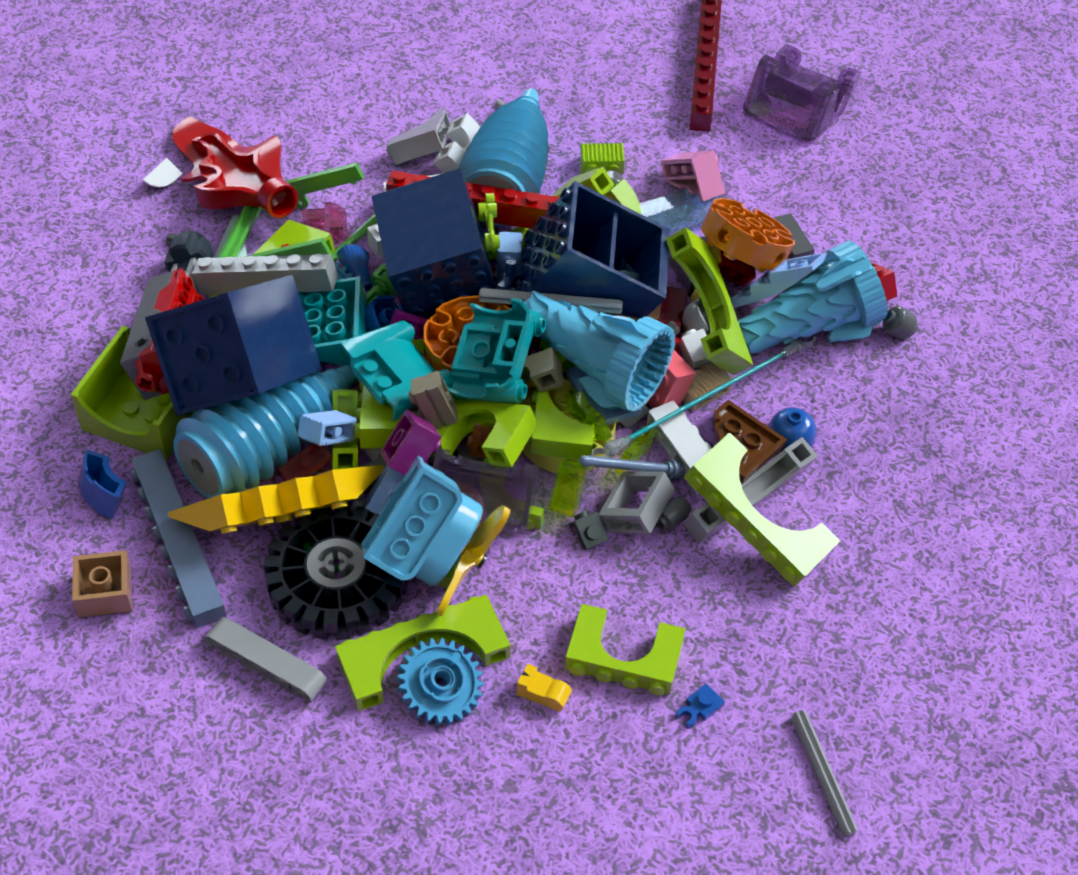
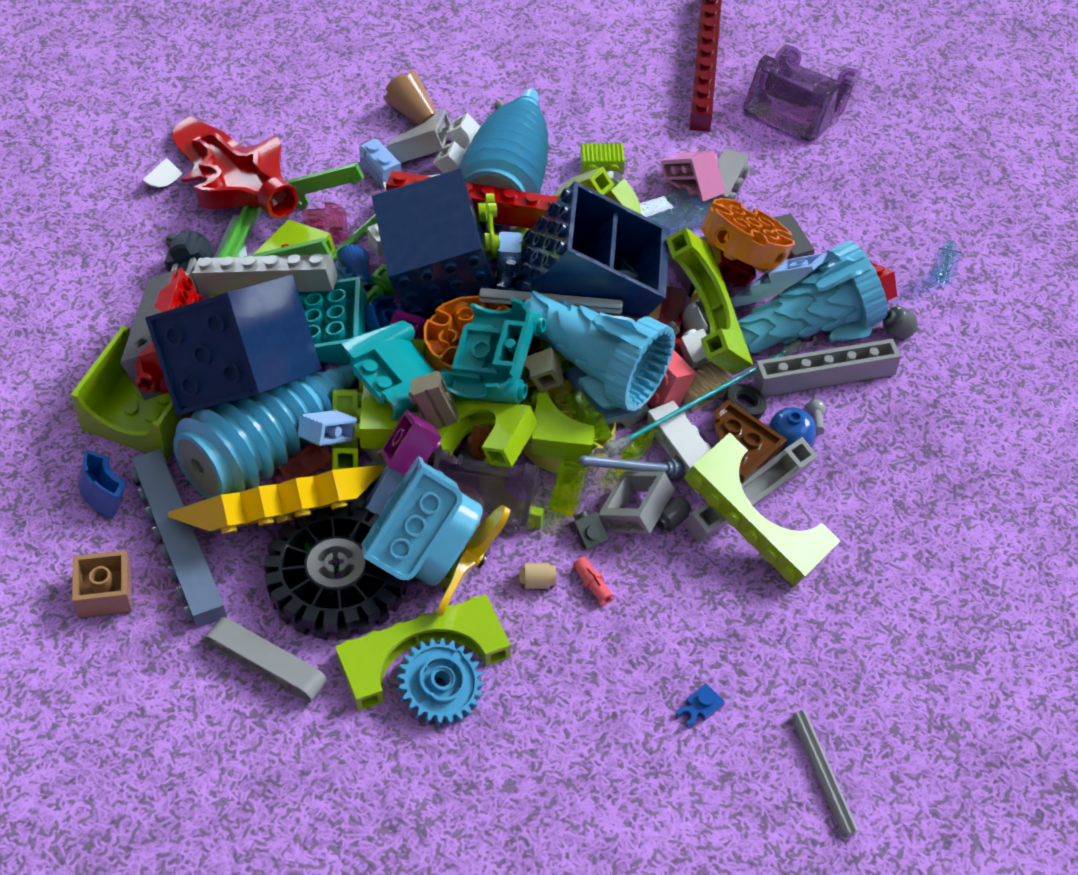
(378, 161): none -> light blue brick
(410, 97): none -> medium nougat cone
(537, 575): none -> tan brick
(543, 689): yellow leg -> none
(593, 581): none -> coral pin
(652, 672): lime arch -> none
(733, 168): none -> light grey slope
(750, 394): none -> black tyre
(817, 409): none -> light grey bar
(826, 367): none -> light grey brick
(946, 263): none -> clear light blue hinge

